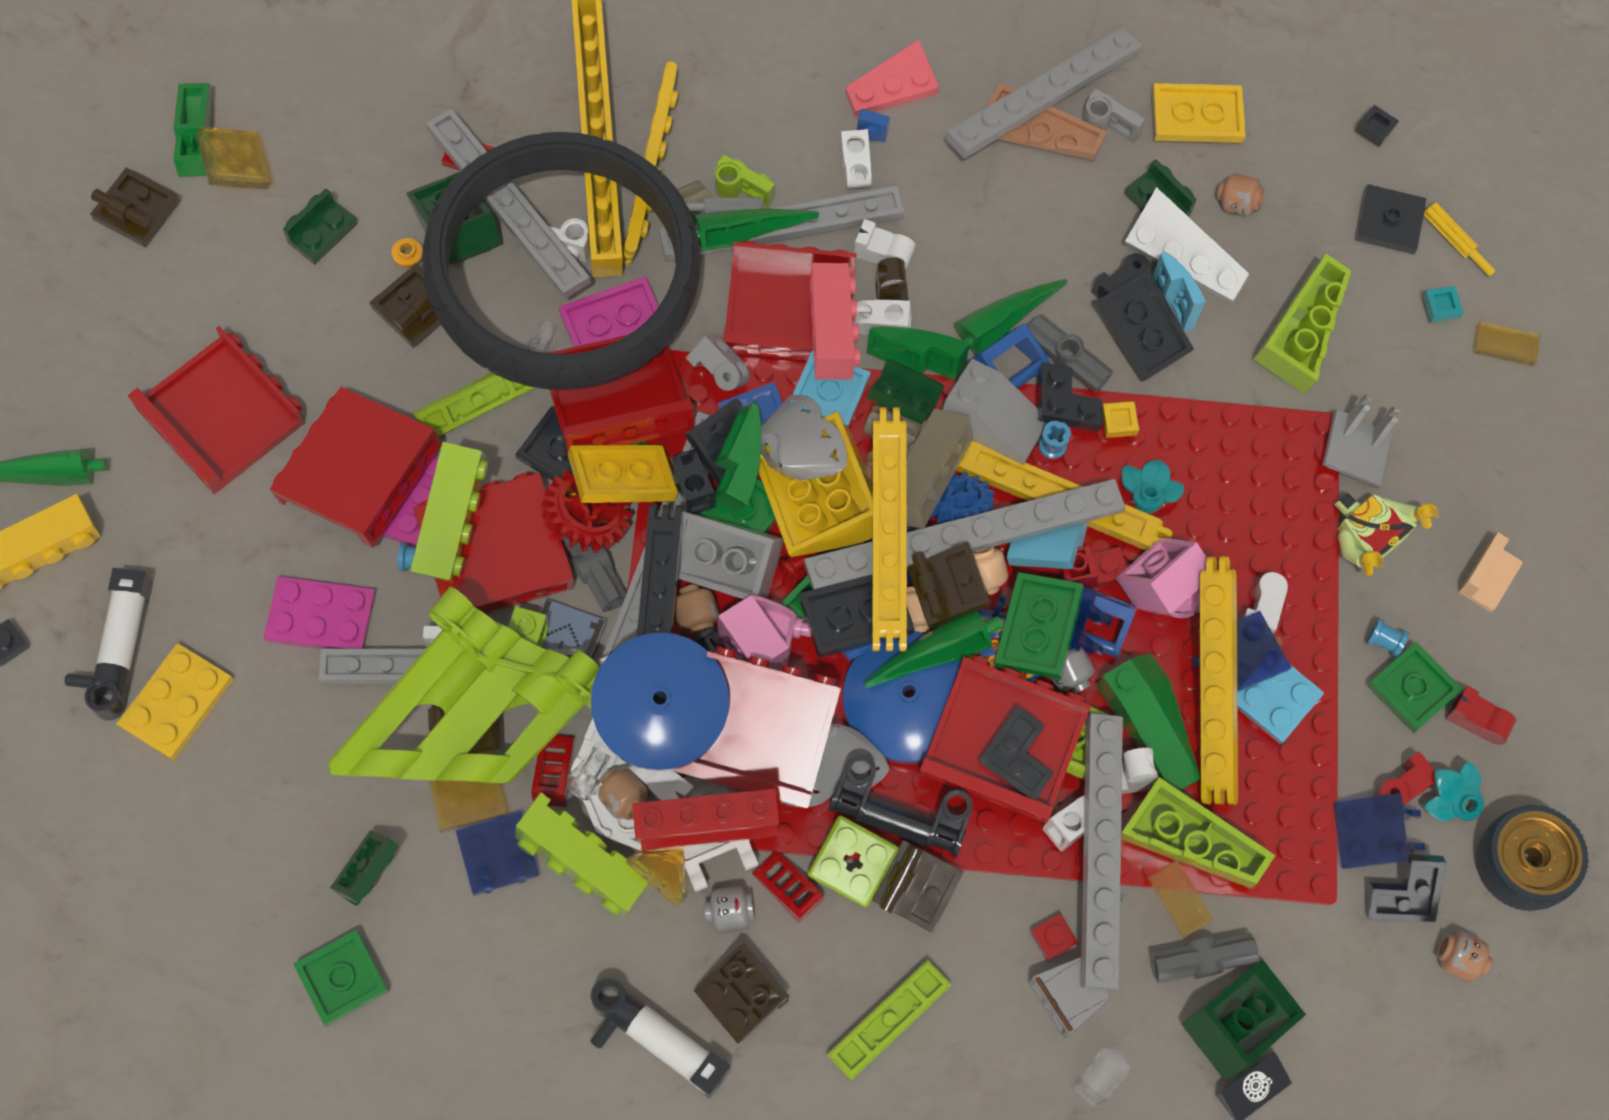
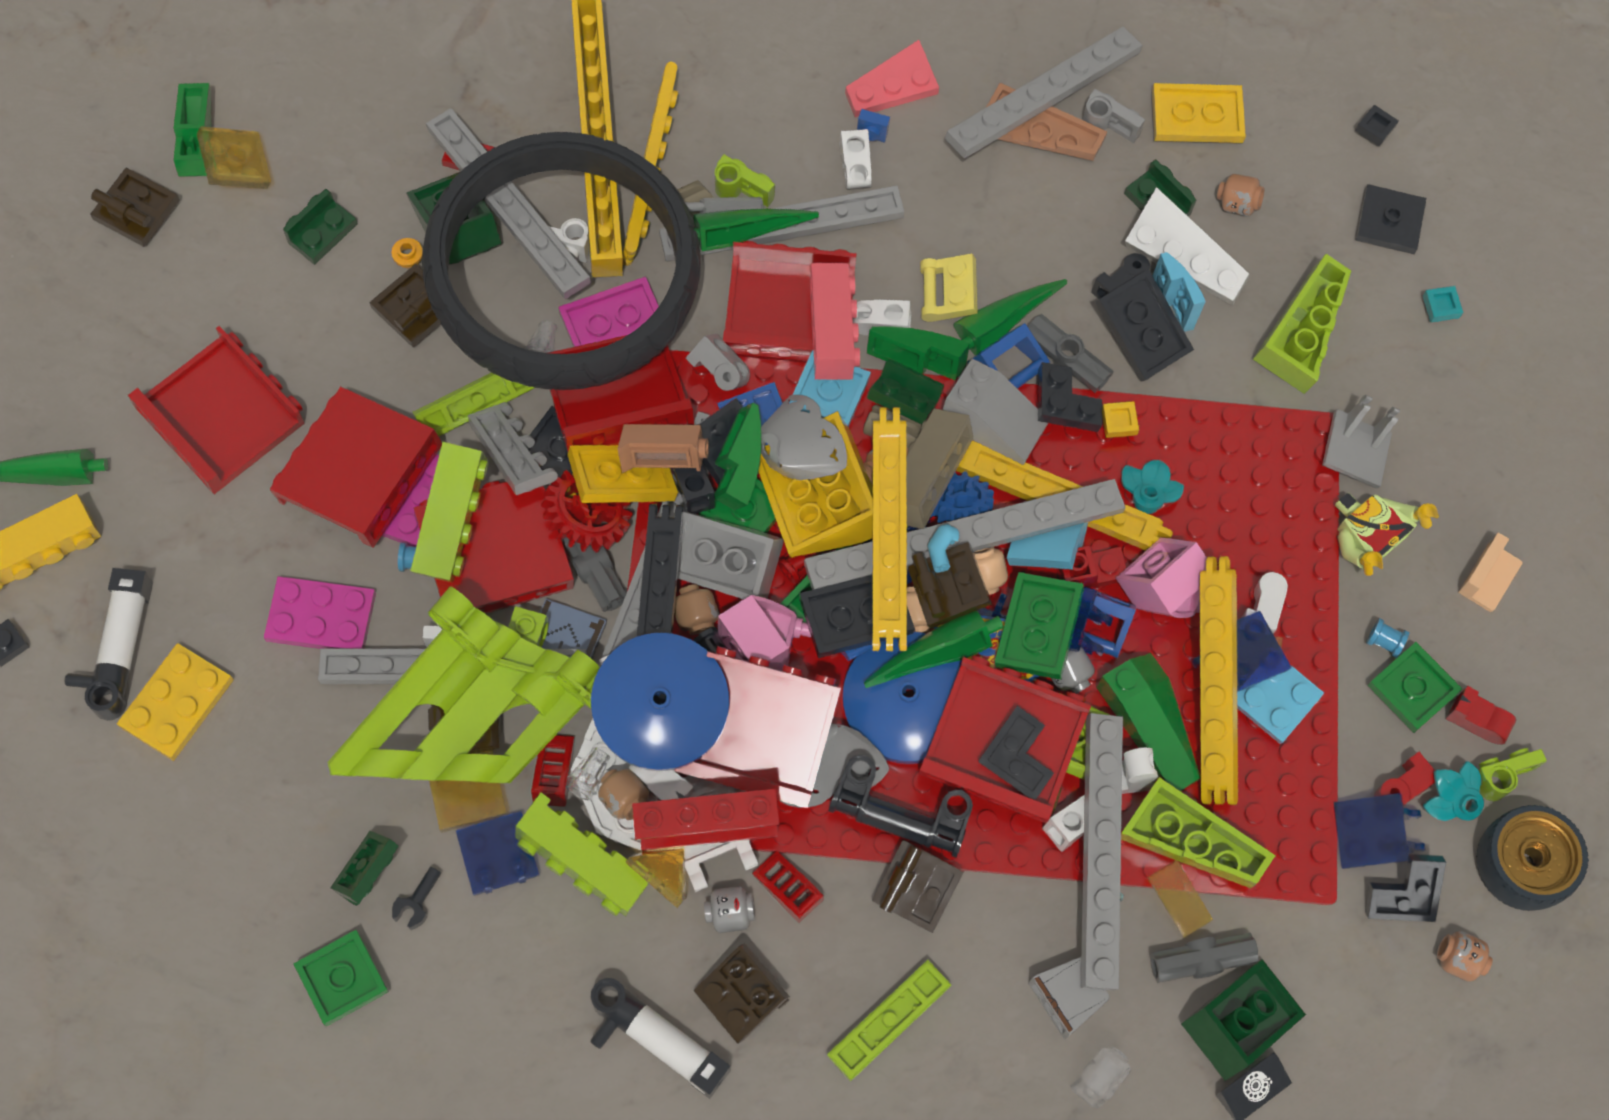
(416, 901): none -> black bar
(509, 450): none -> light grey hinge
(662, 446): none -> nougat window
(859, 883): lime brick -> none
(878, 244): white leg -> none
(891, 280): dark brown leg -> none
(938, 544): none -> medium azure arm
(959, 287): none -> light yellow plate
(1053, 937): red plate -> none
(1054, 448): dark azure bush -> none
(1457, 236): yellow axle -> none
(1506, 344): clear yellow tile -> none
(1507, 771): none -> lime plate

